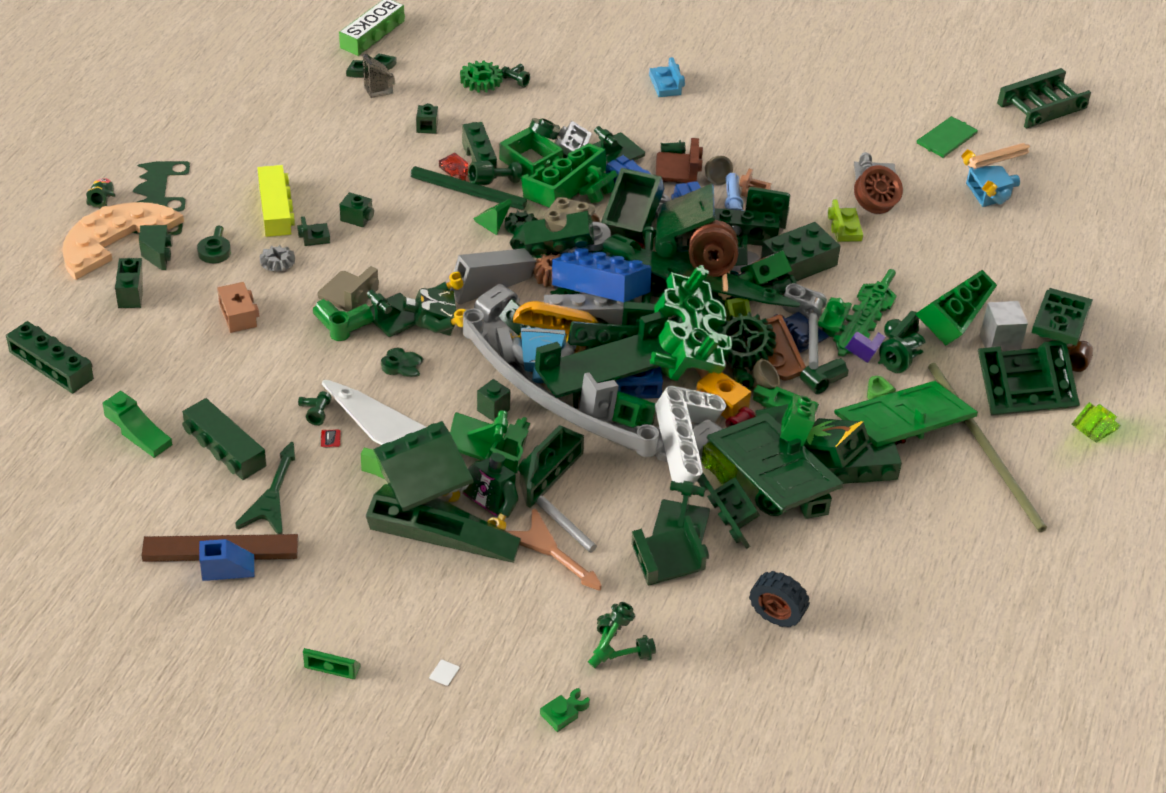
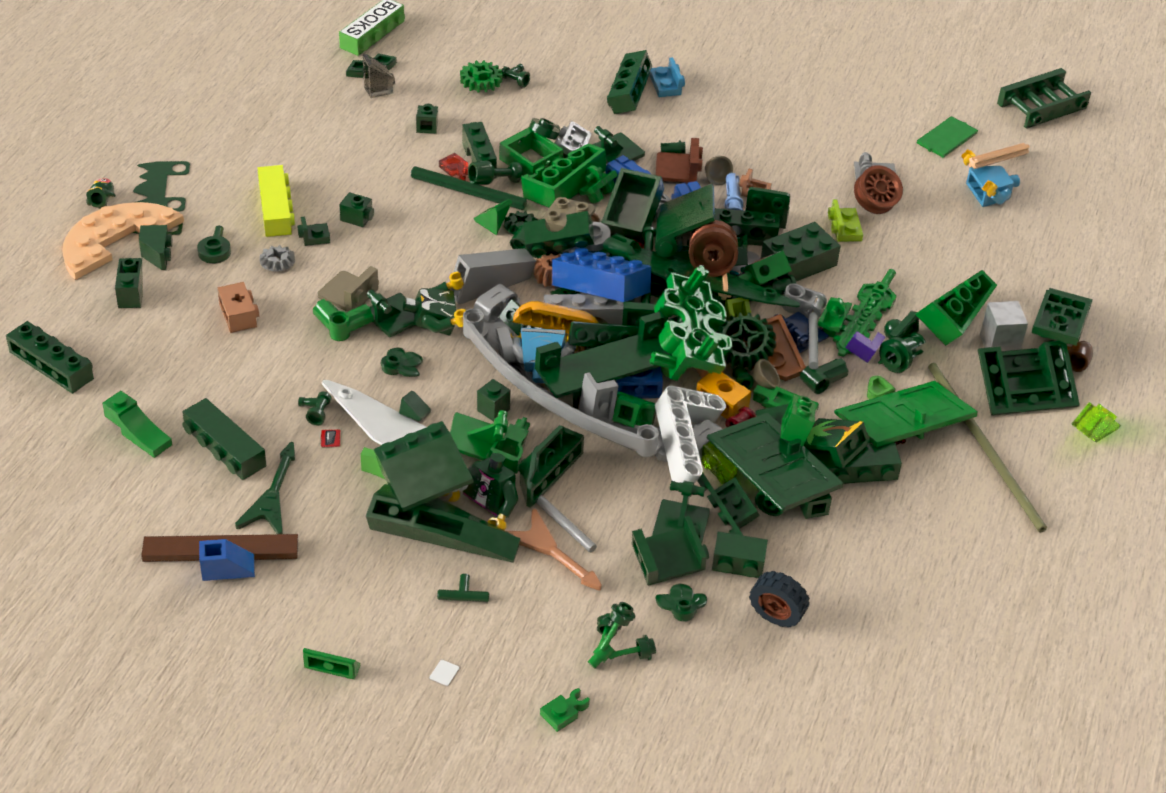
(414, 407): none -> dark green slope
(463, 593): none -> dark green piece
(629, 82): none -> dark green brick
(681, 602): none -> dark green plate
(739, 554): none -> dark green brick

